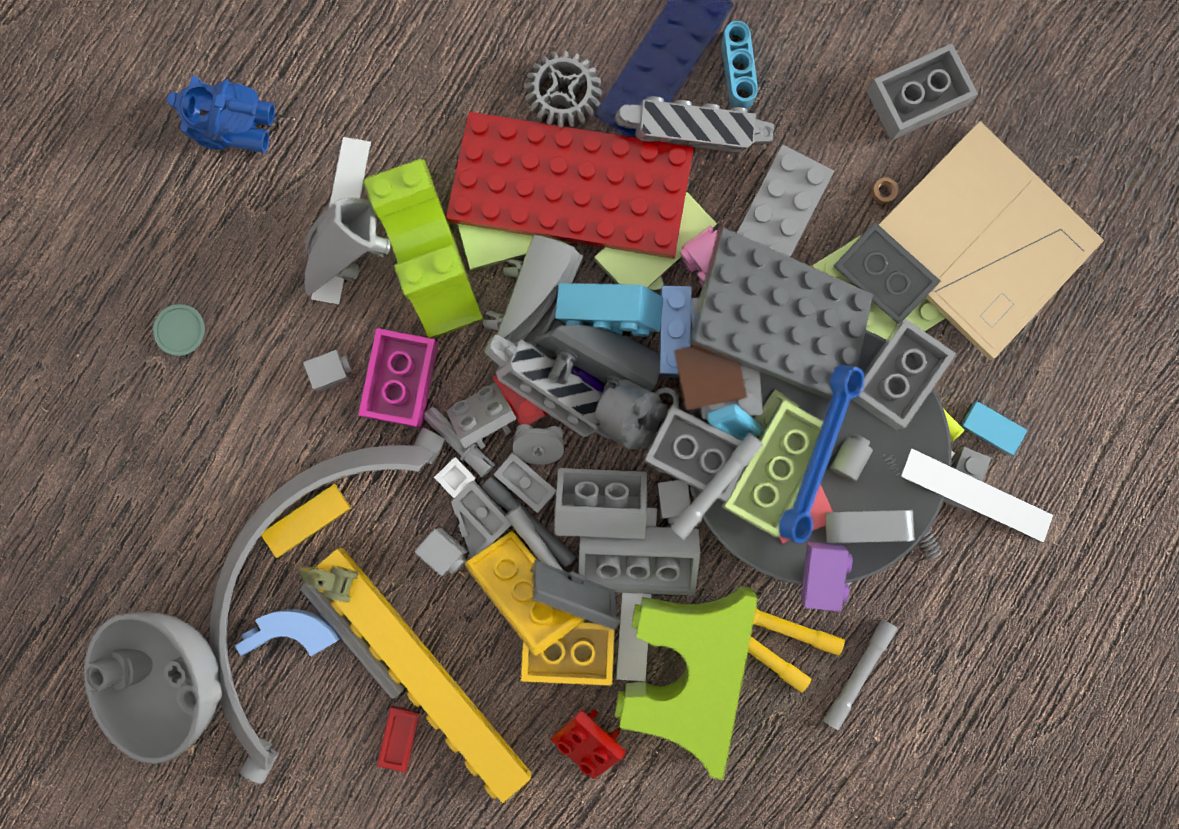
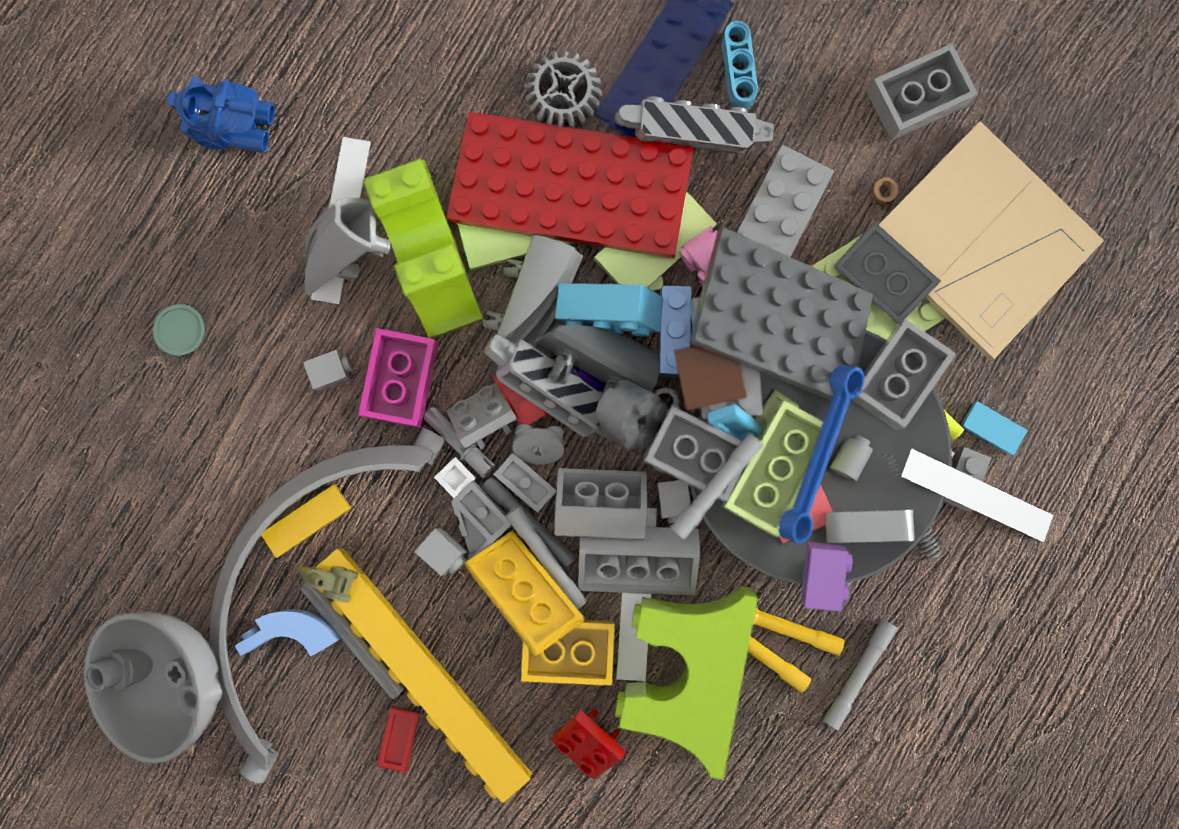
(574, 594): dark grey door -> none

